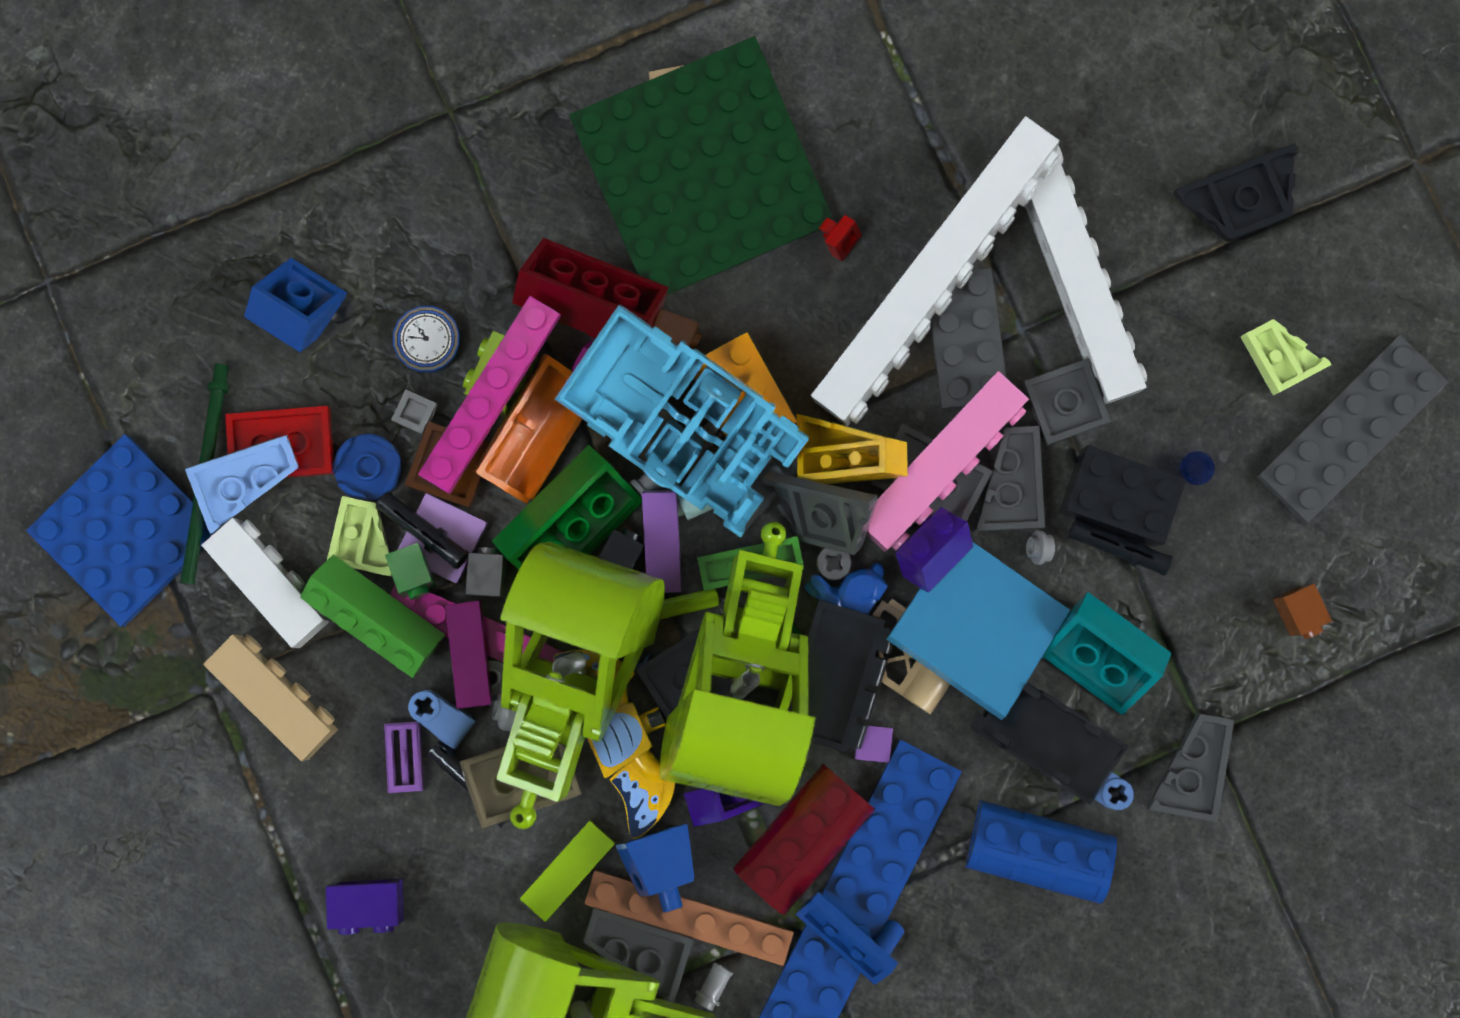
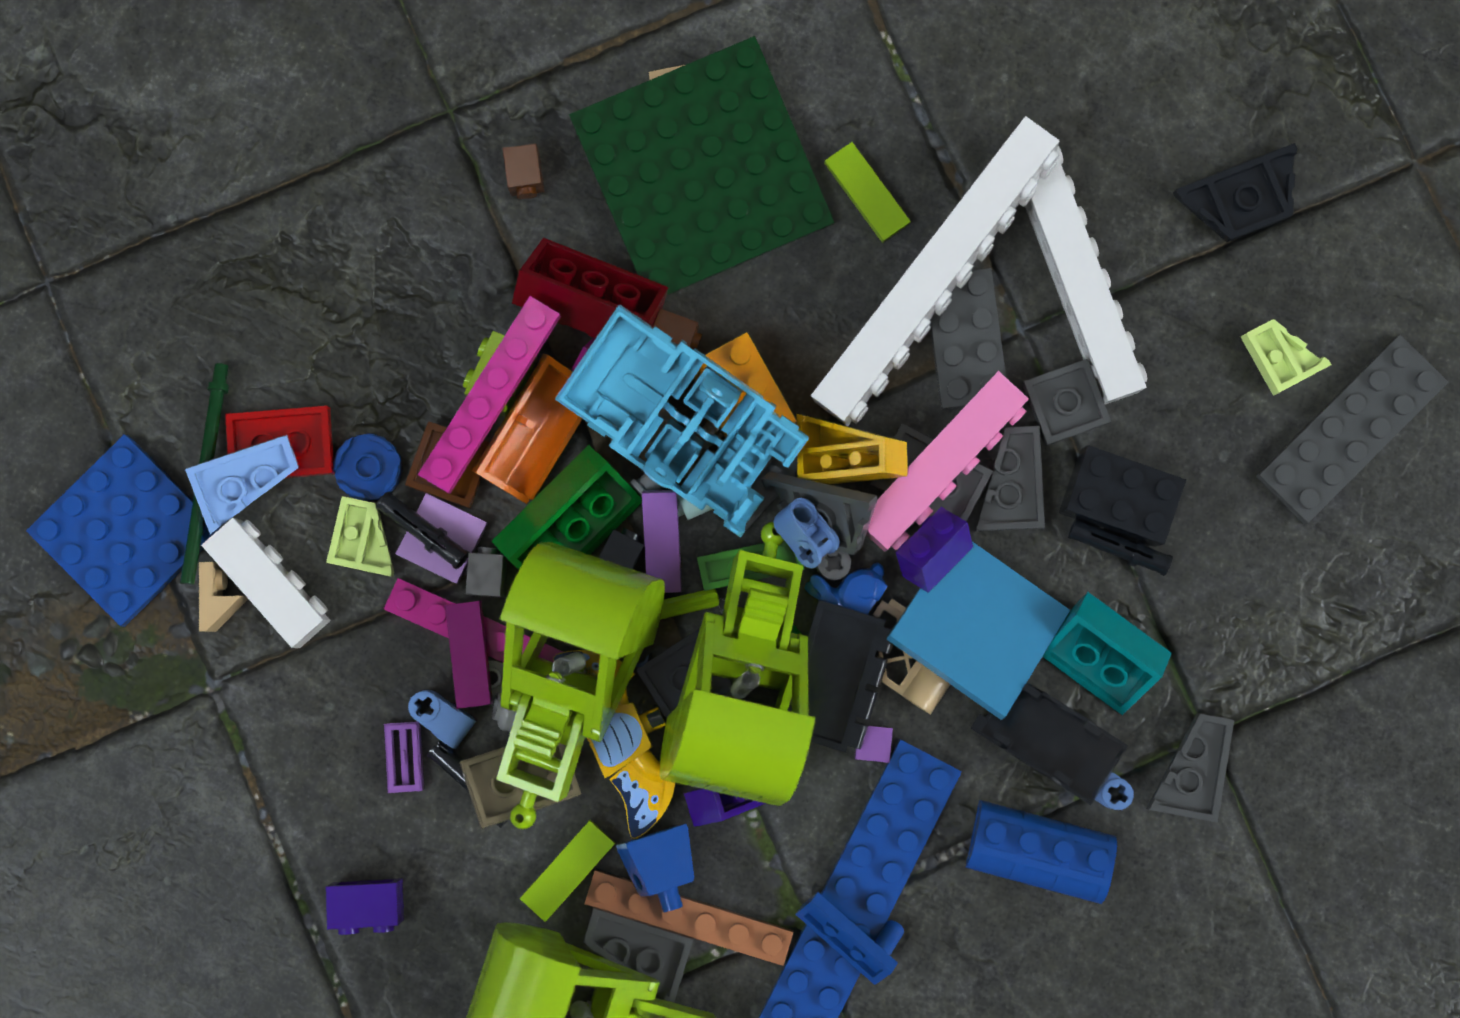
(213, 606): none -> tan slope
(271, 696): tan brick -> none
(294, 304): blue slope -> none
(372, 615): bright green brick -> none
(411, 571): green brick -> none
(414, 412): light grey plate -> none
(426, 339): tile -> none
(523, 171): none -> reddish brown brick
(713, 986): light grey pin -> none
(803, 839): dark red container -> none
(804, 530): none -> medium blue piece
(841, 236): red tile -> none
(867, 192): none -> lime tile
(1040, 547): light grey plate -> none
(1197, 468): clear blue plate -> none
(1303, 611): dark orange brick -> none

